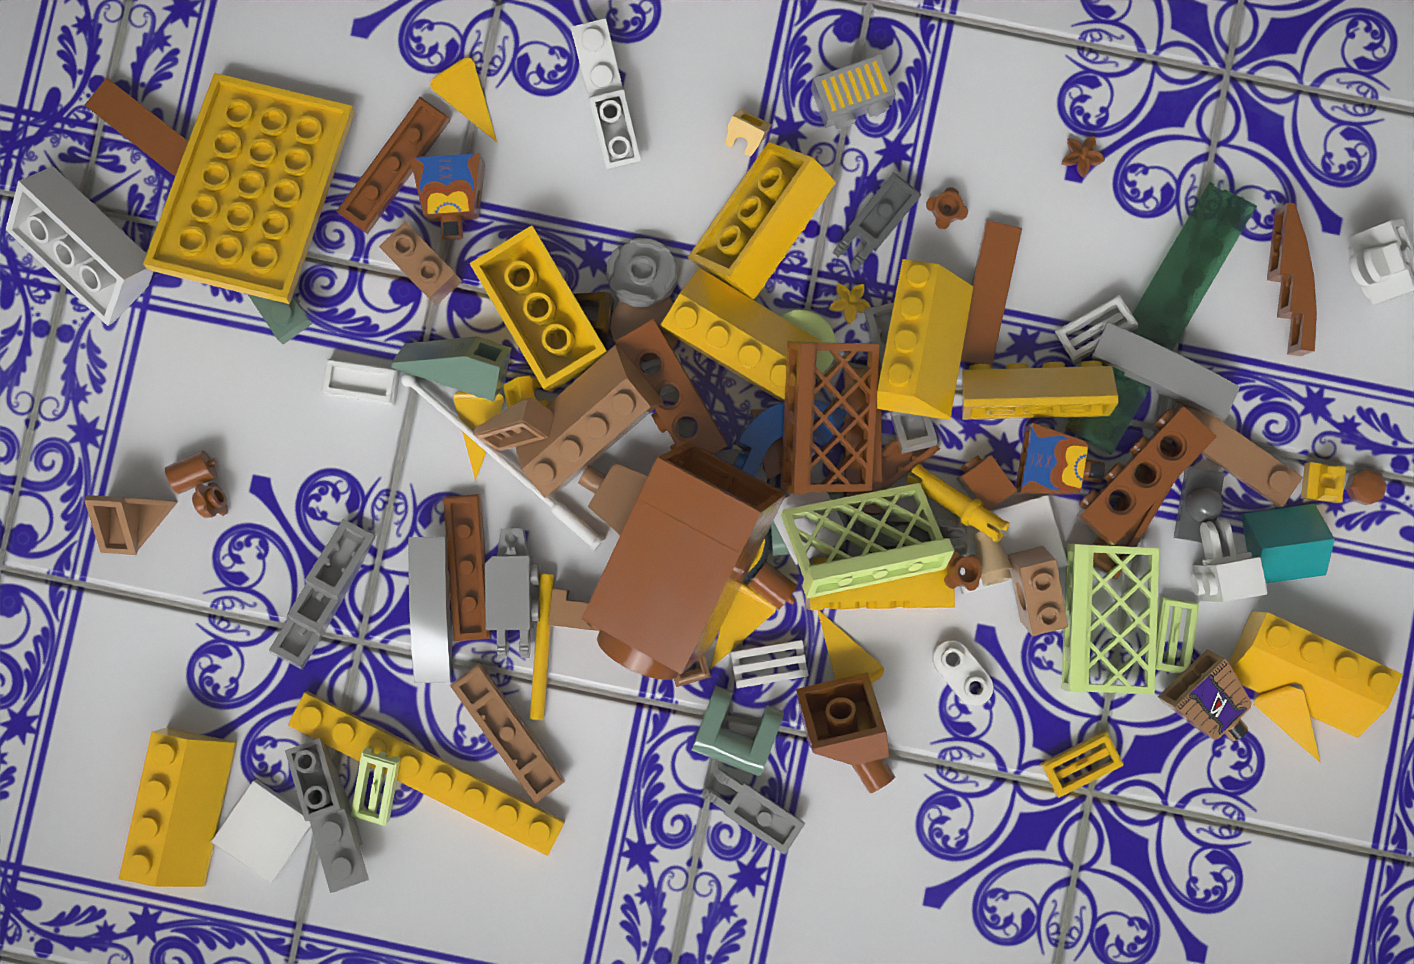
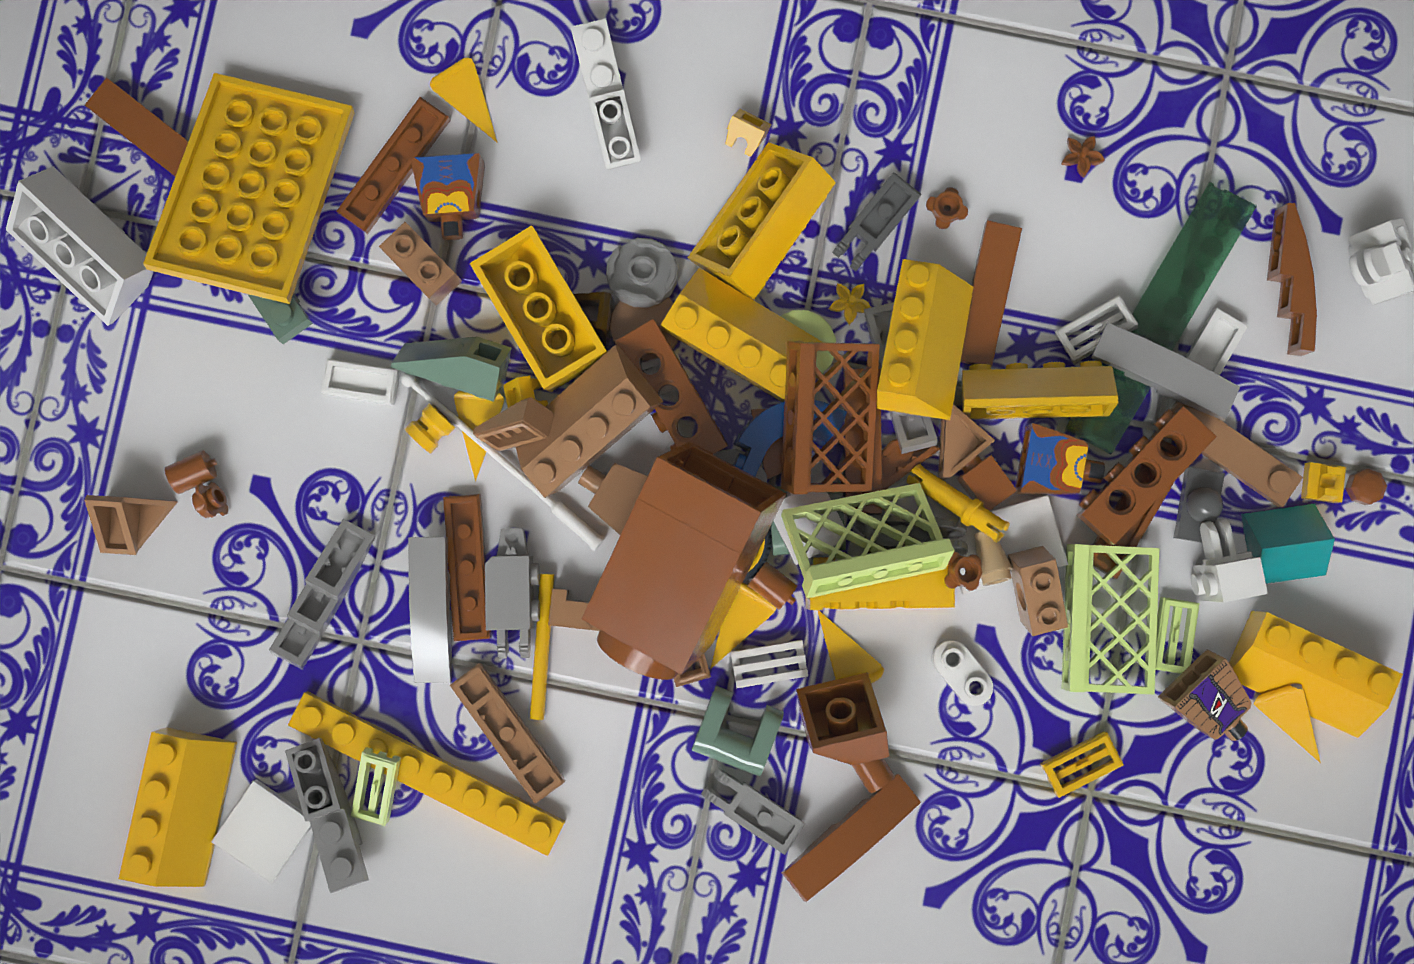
(429, 428): none -> yellow wheel
(850, 838): none -> dark orange slope
(853, 92): light grey brick -> none
(959, 443): none -> medium nougat slope
(1216, 341): none -> white tile

